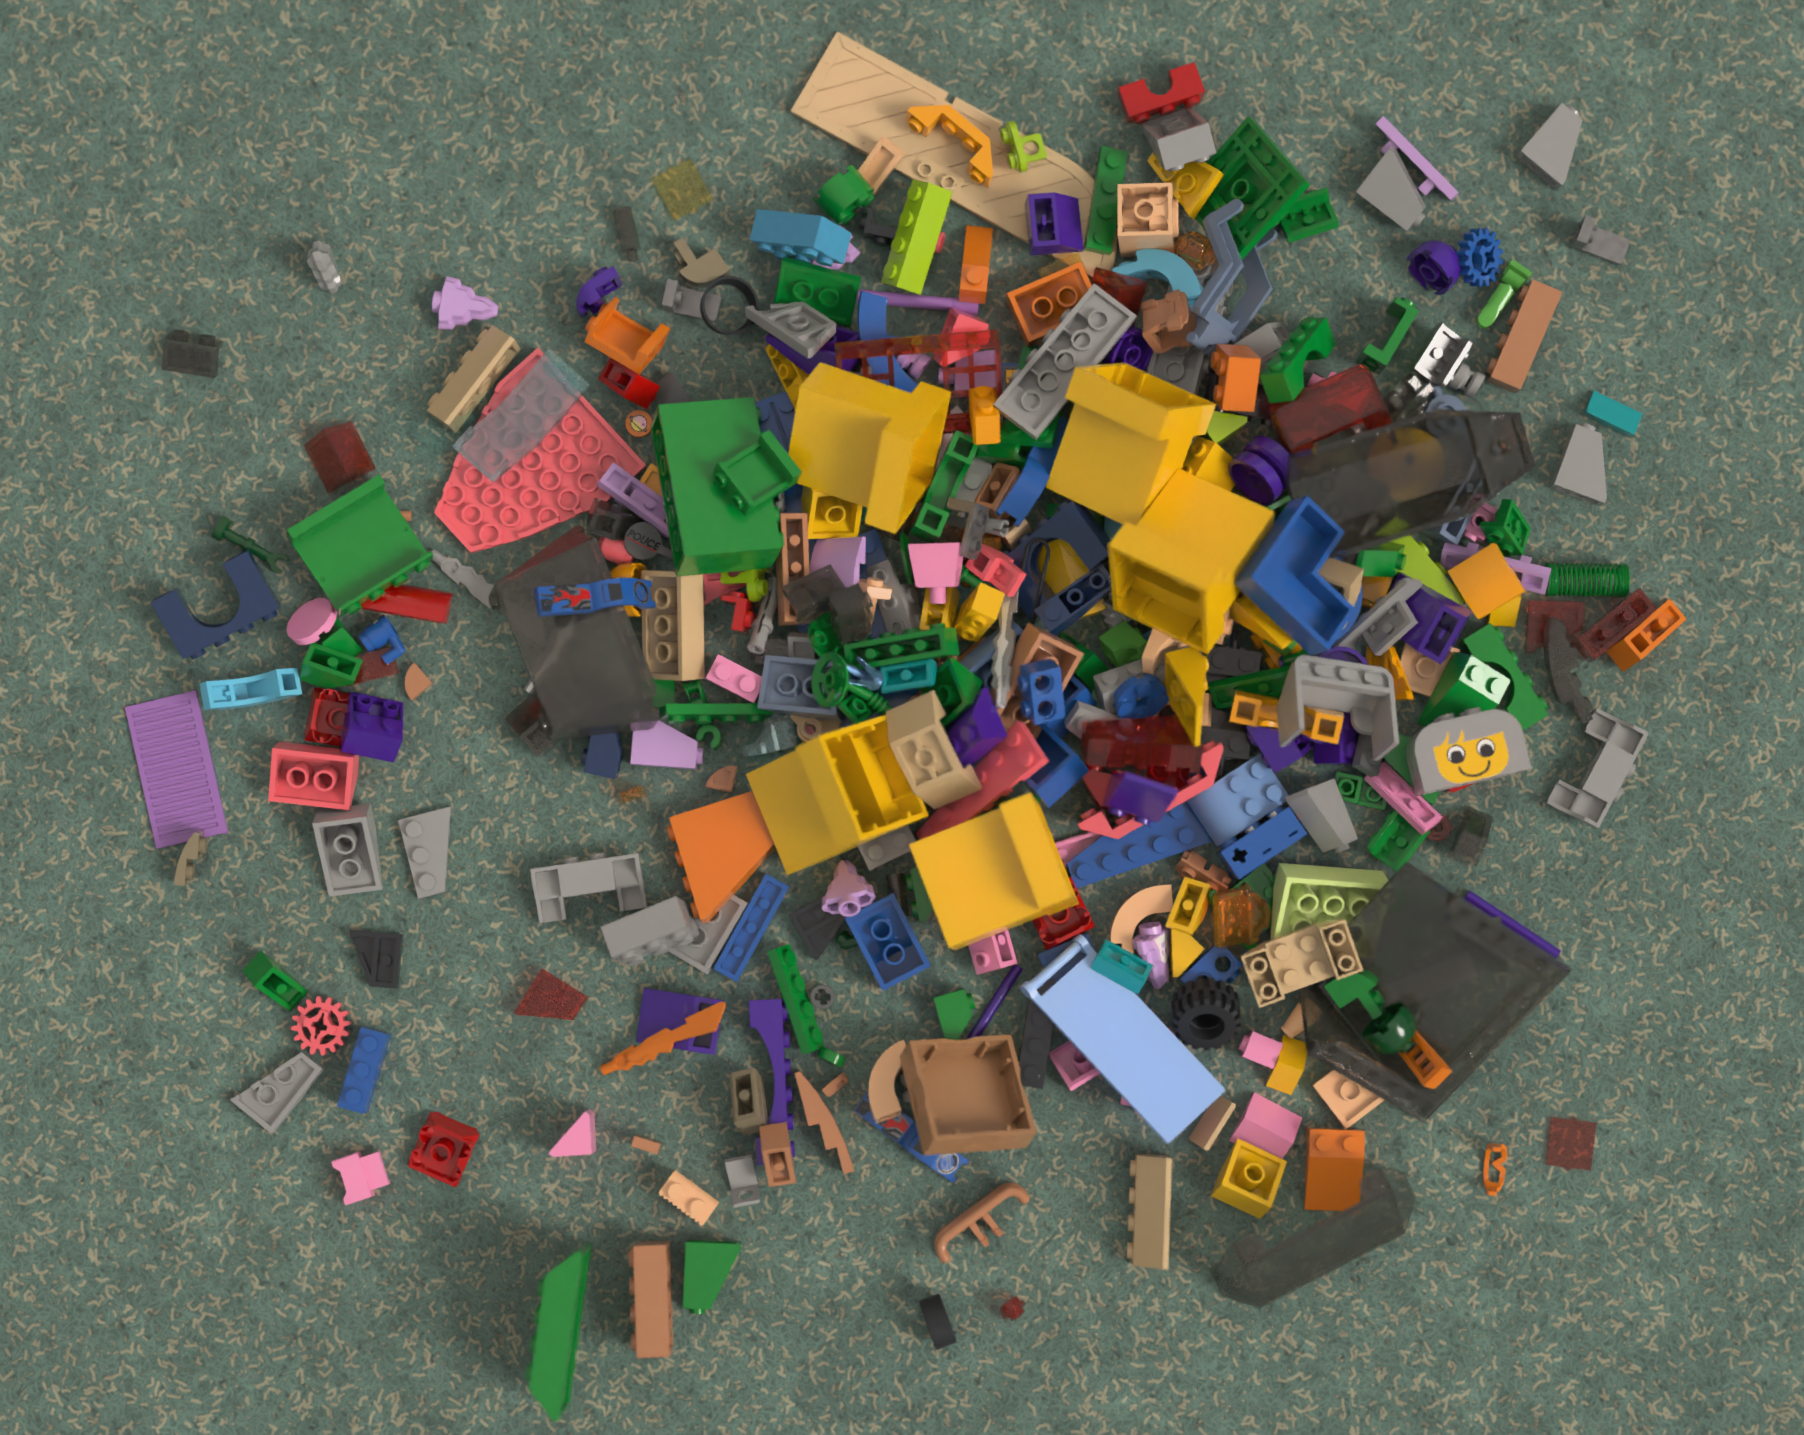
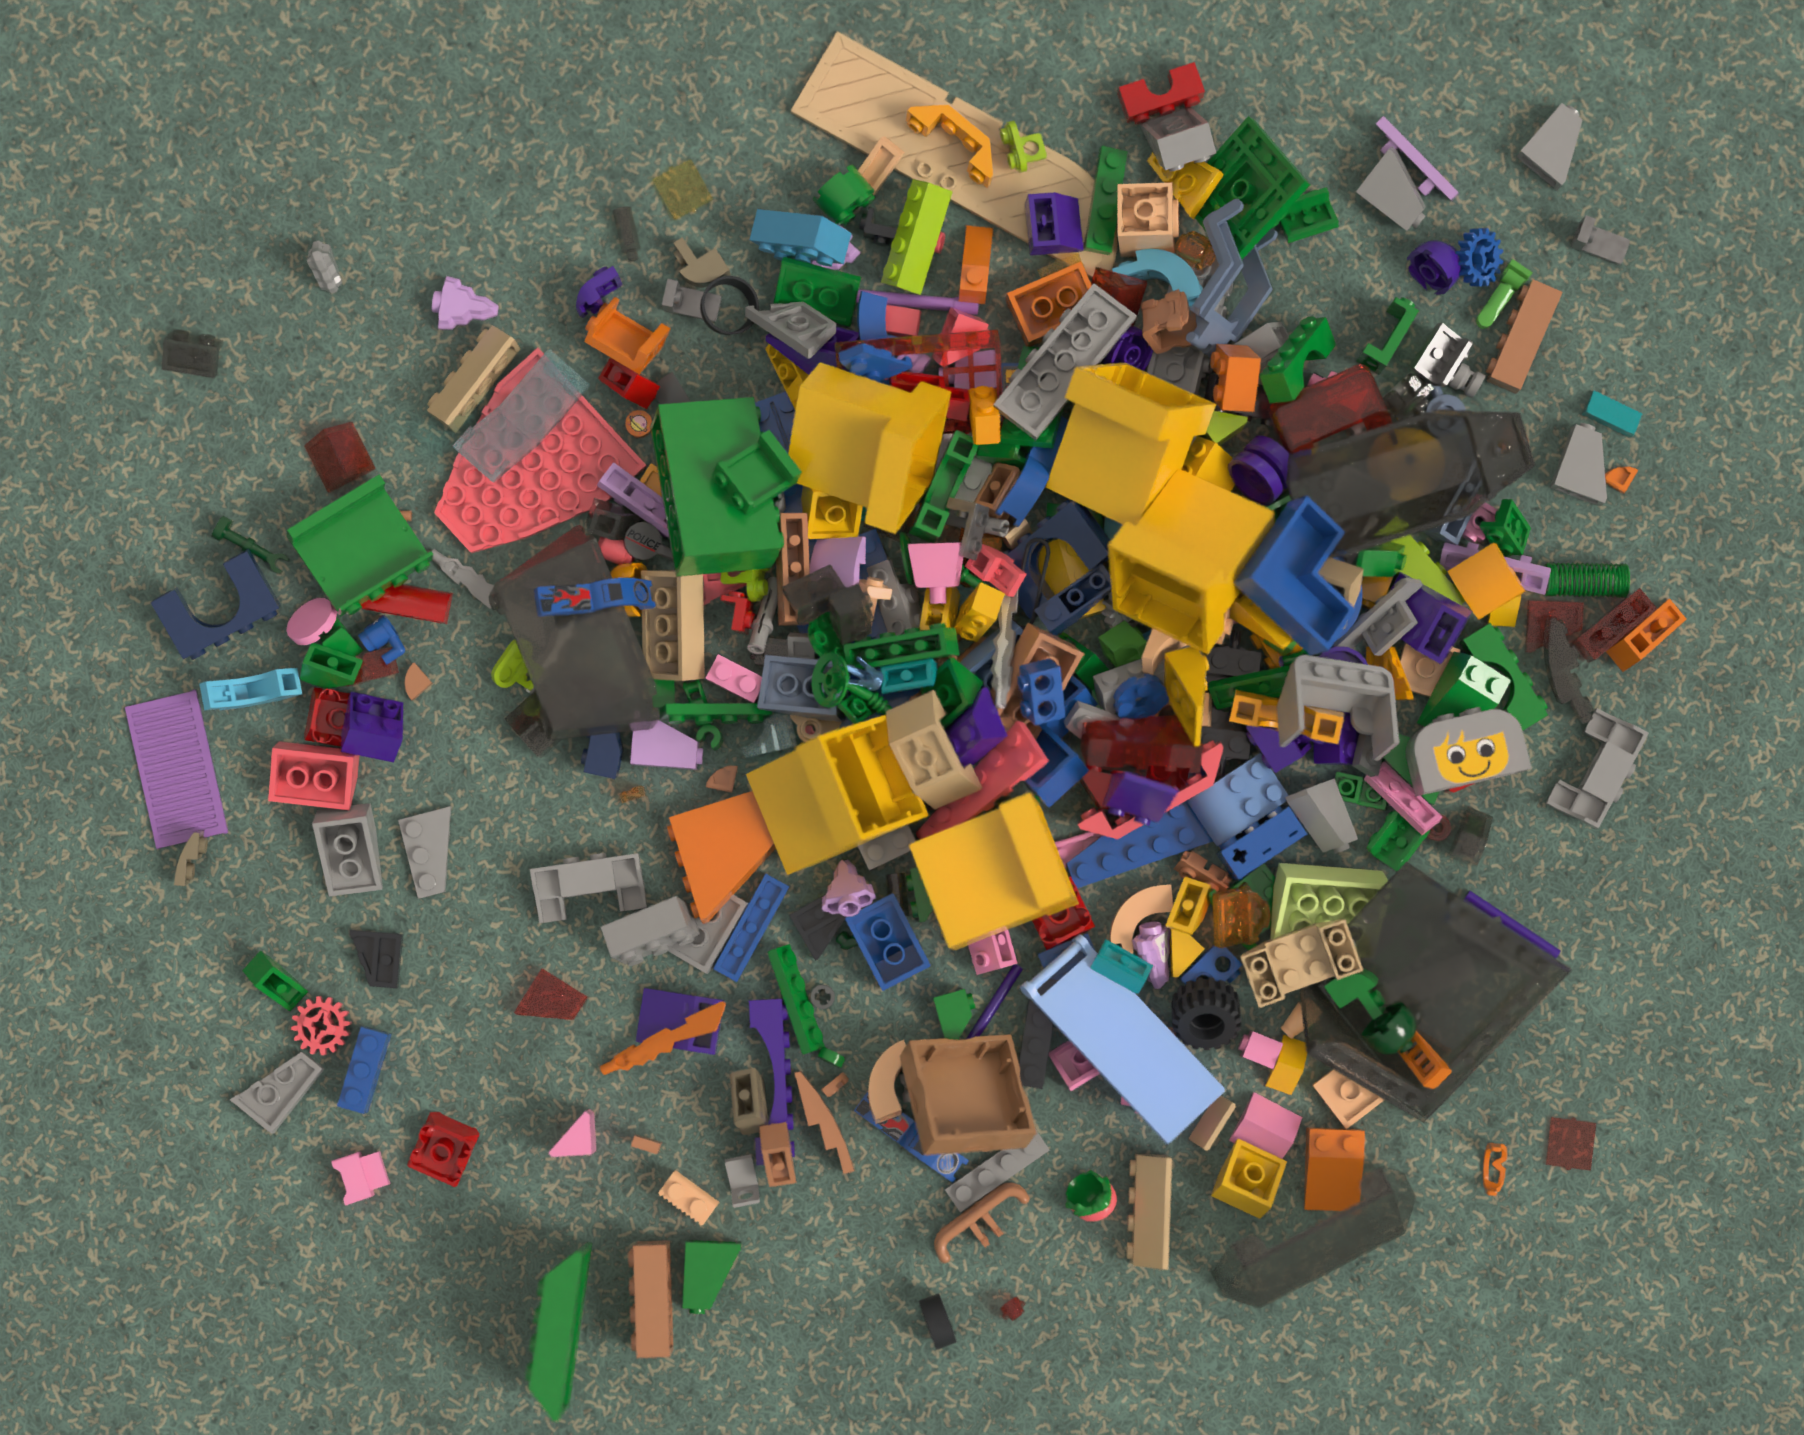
(511, 669): none -> lime bracket
(873, 362): none -> blue wing
(902, 321): none -> coral slope
(959, 398): none -> red slope
(994, 1172): none -> light grey plate
(1090, 1196): none -> green hair
(1620, 478): none -> orange tile

